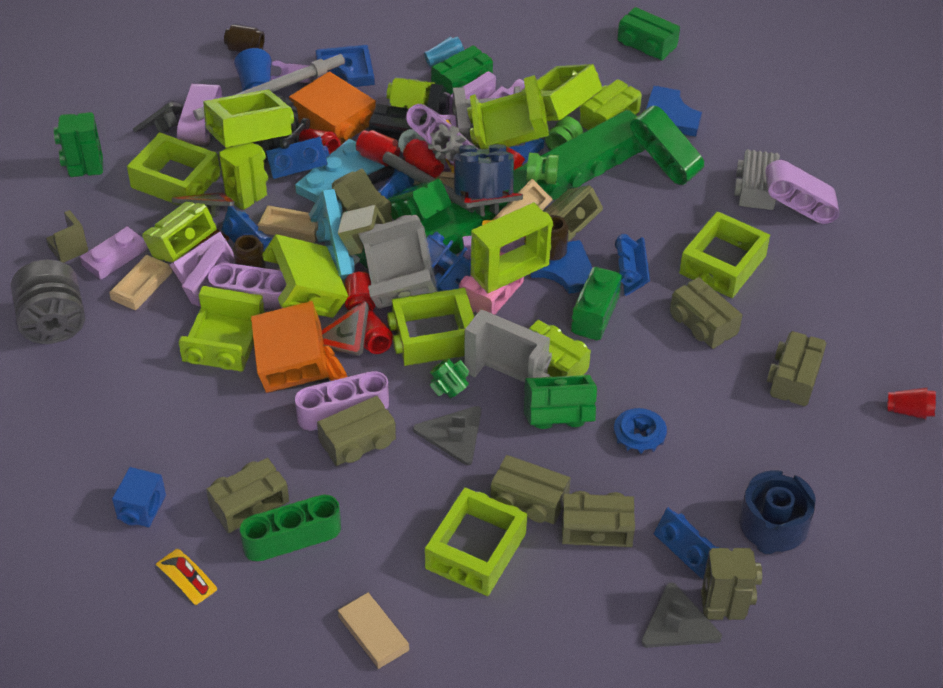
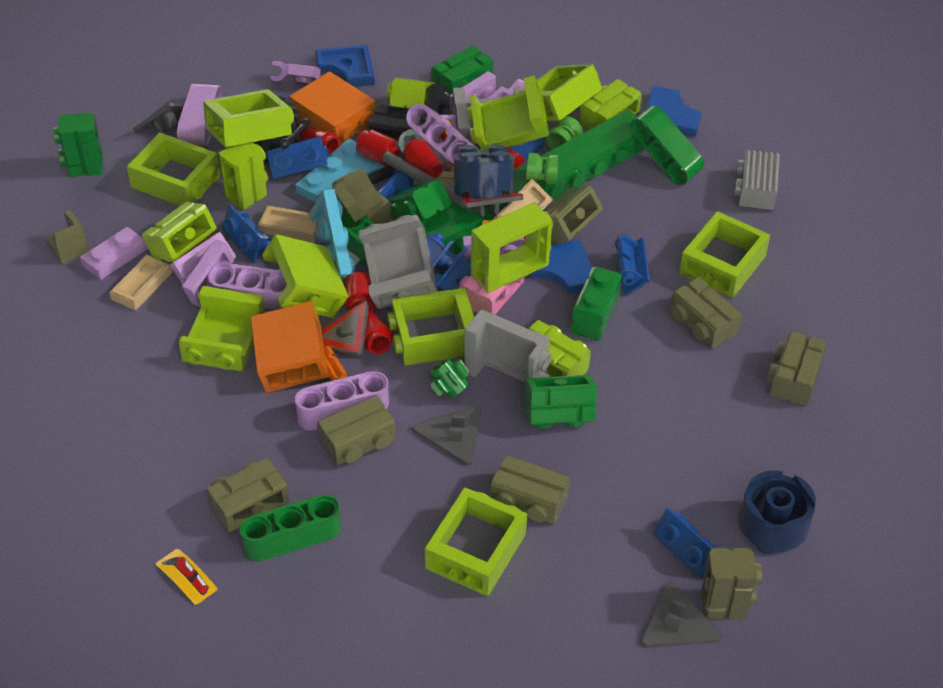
(47, 301): flat silver wheel -> none
(139, 497): blue brick -> none
(214, 199): dark grey piece -> none
(243, 37): dark brown brick -> none
(249, 251): dark brown brick -> none
(253, 67): blue plant -> none
(316, 69): light grey bar -> none
(356, 222): olive panel -> none
(373, 630): tan tile -> none
(440, 139): light grey gear -> none
(443, 51): dark azure cone -> none
(559, 238): dark brown brick -> none
(598, 519): olive brick -> none
(643, 420): blue gear -> none
(648, 33): green brick -> none
(801, 192): lavender beam -> none
(913, 402): red cone -> none

